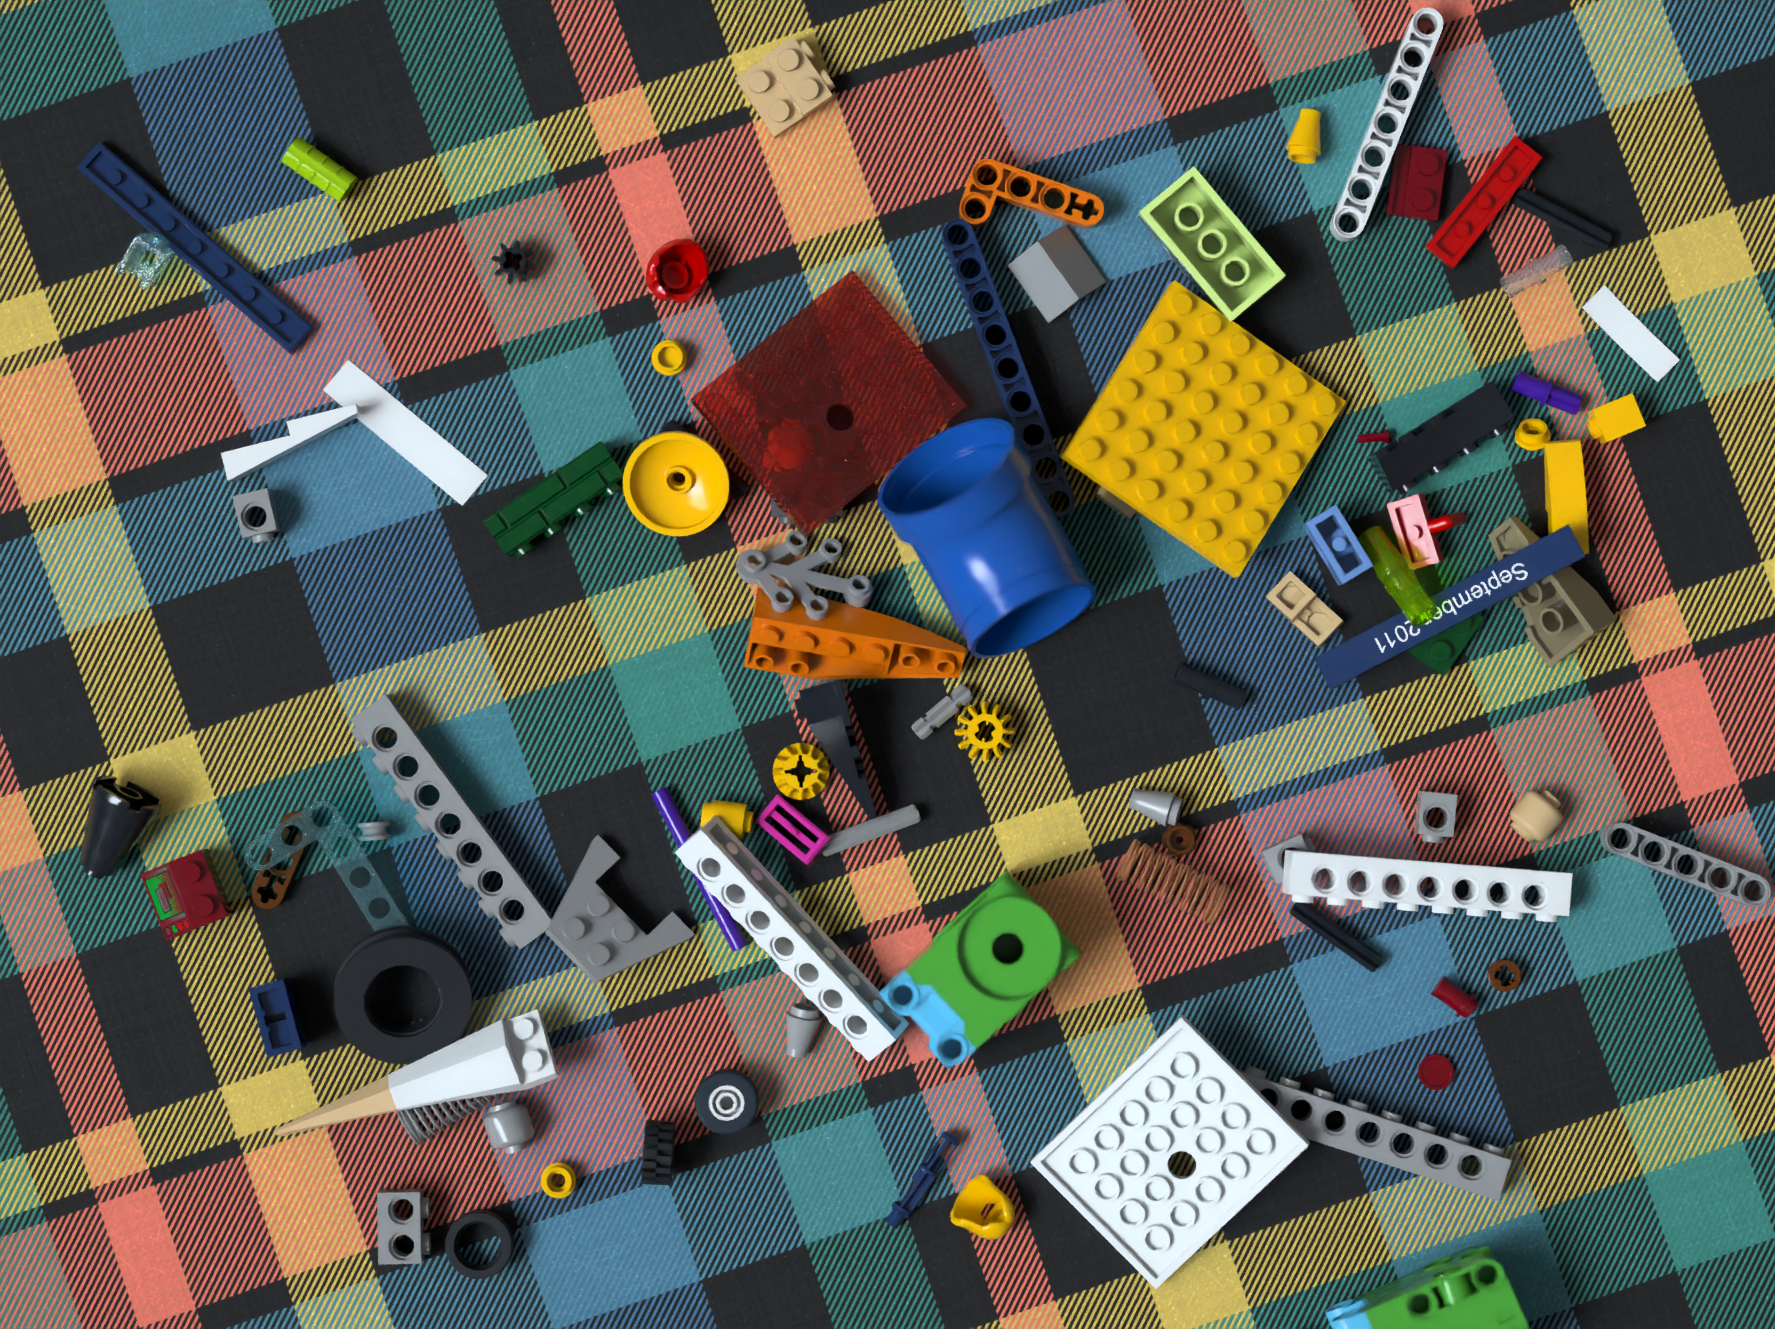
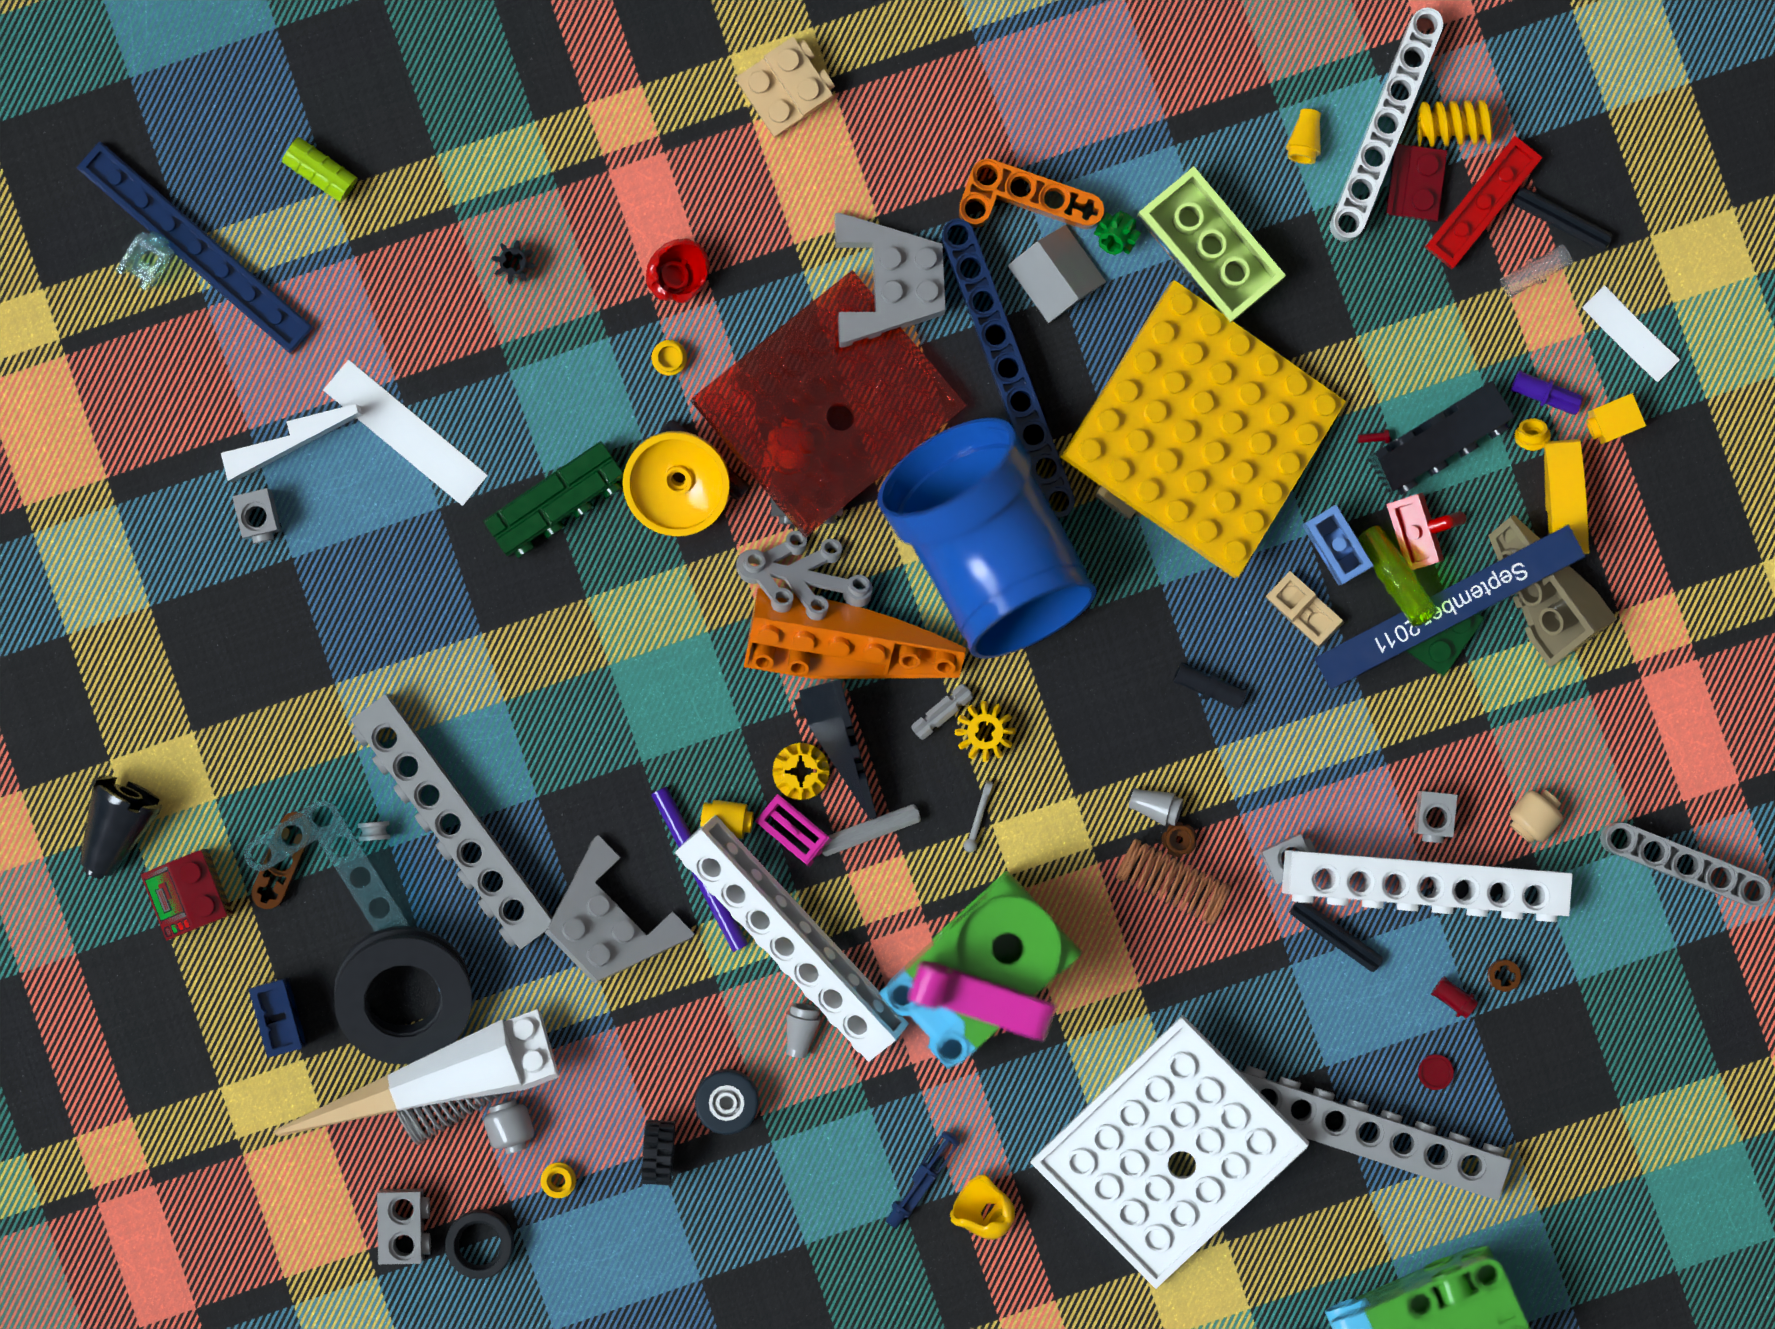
(905, 275): none -> light grey wing
(970, 844): none -> light grey hinge
(981, 999): none -> dark pink beam
(1117, 233): none -> green gear
(1454, 122): none -> yellow piece

